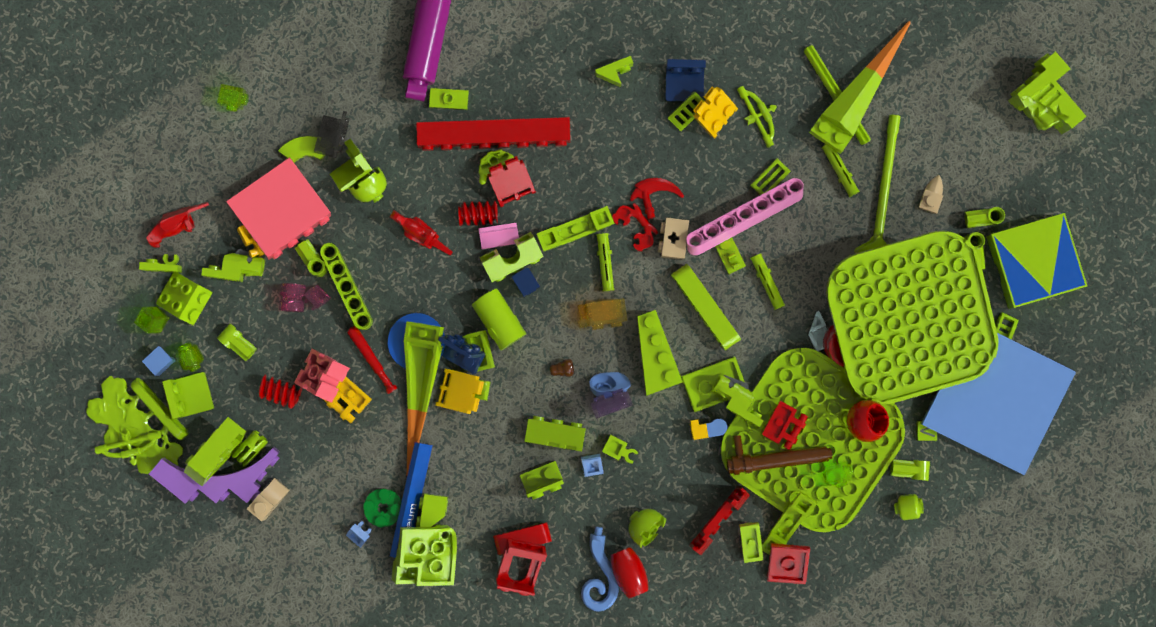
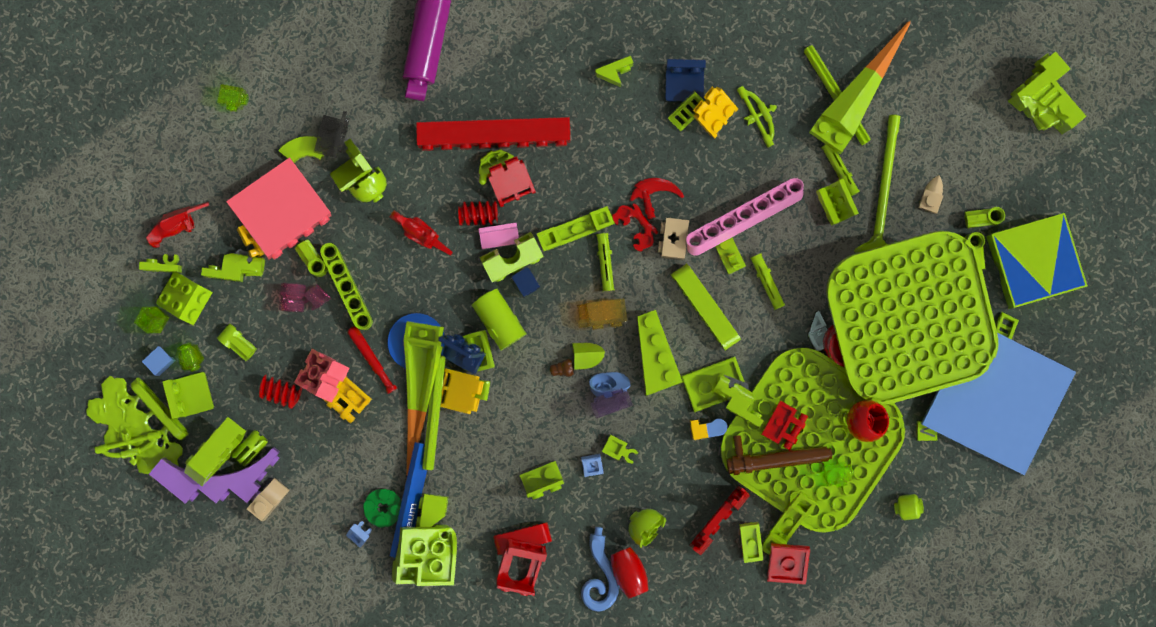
(433, 417): none -> lime axle
(448, 99): lime plate -> none
(555, 433): lime wedge -> none
(587, 355): none -> lime brick
(782, 166): lime tile -> none
(837, 202): none -> lime bracket
(914, 469): lime piece -> none

